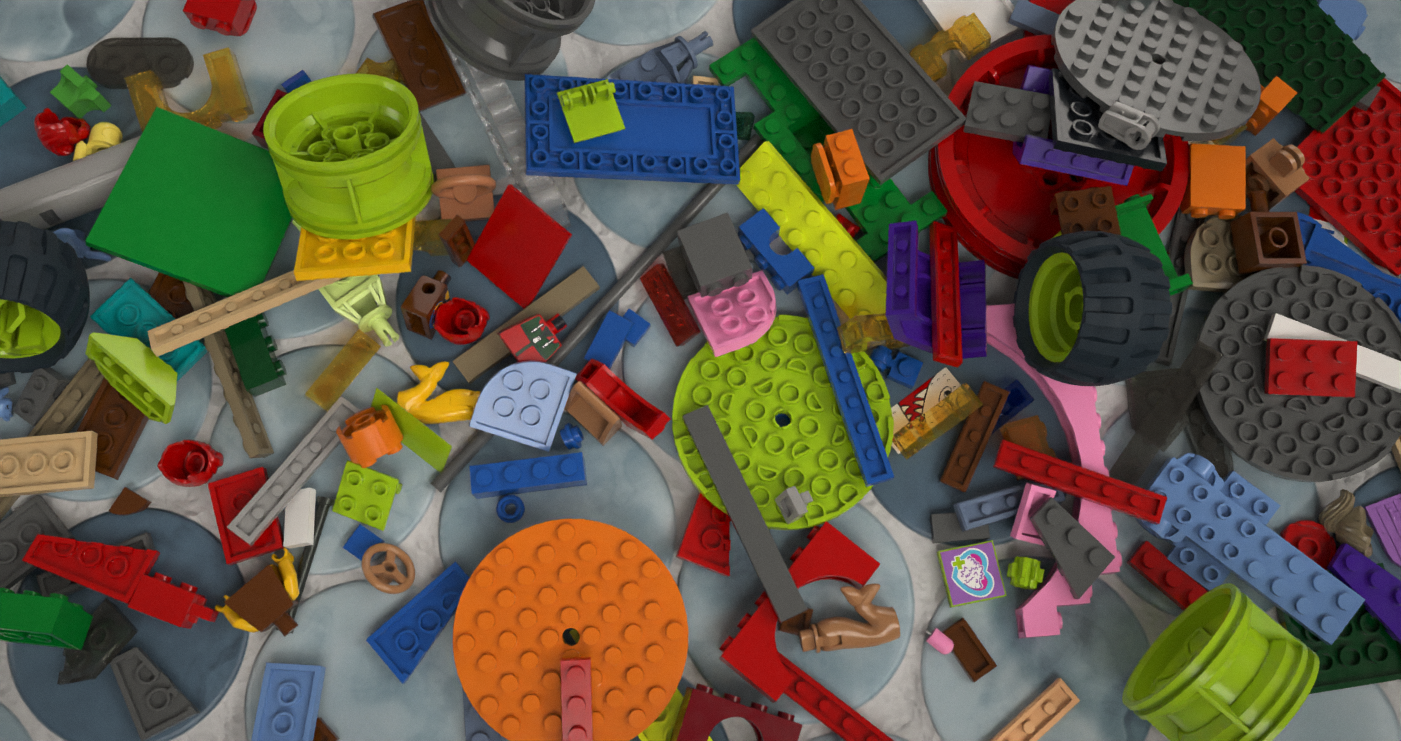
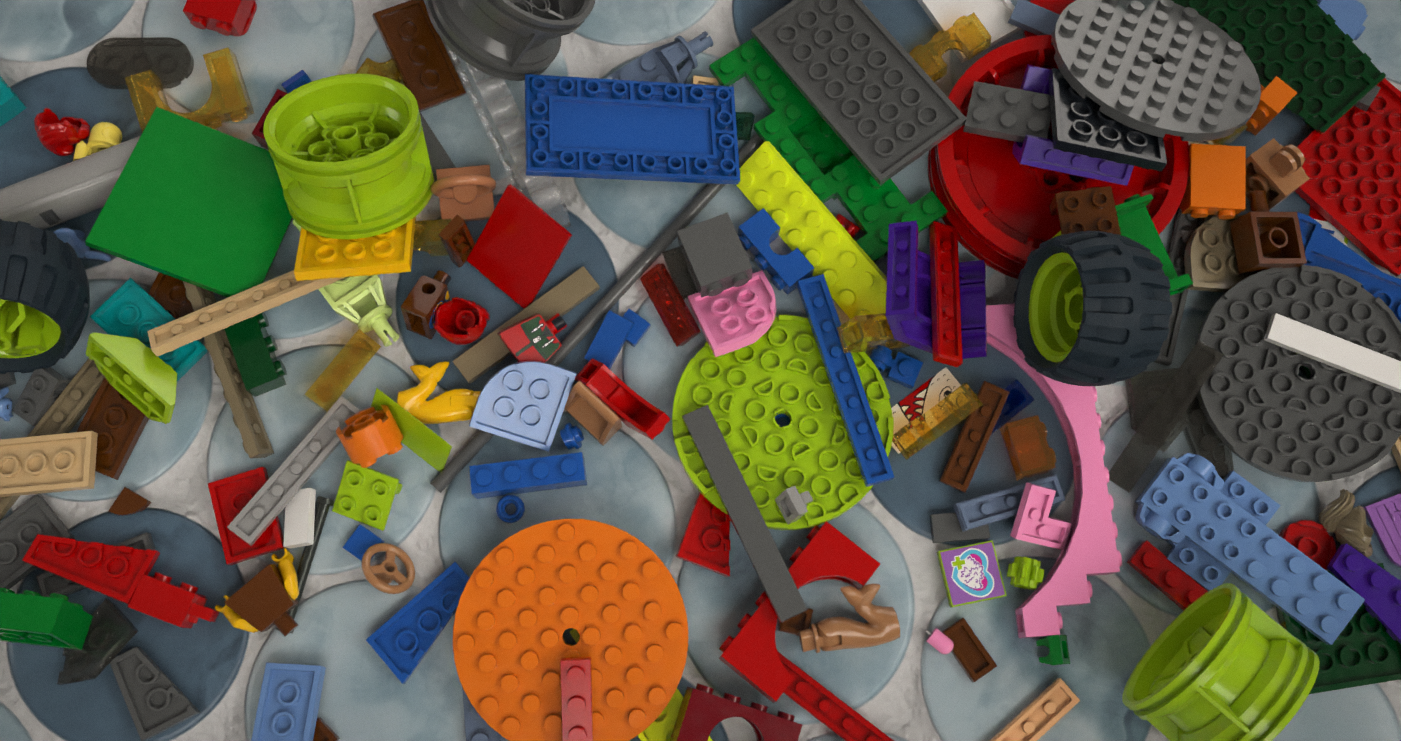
(78, 93): bright green brick -> none
(190, 463): red hair -> none
(591, 110): lime hinge -> none
(840, 169): orange brick -> none
(1058, 650): none -> green tile
(1075, 550): dark grey wing -> none
(1080, 482): red tile -> none
(1127, 125): light grey piece -> none
(1310, 367): red plate -> none

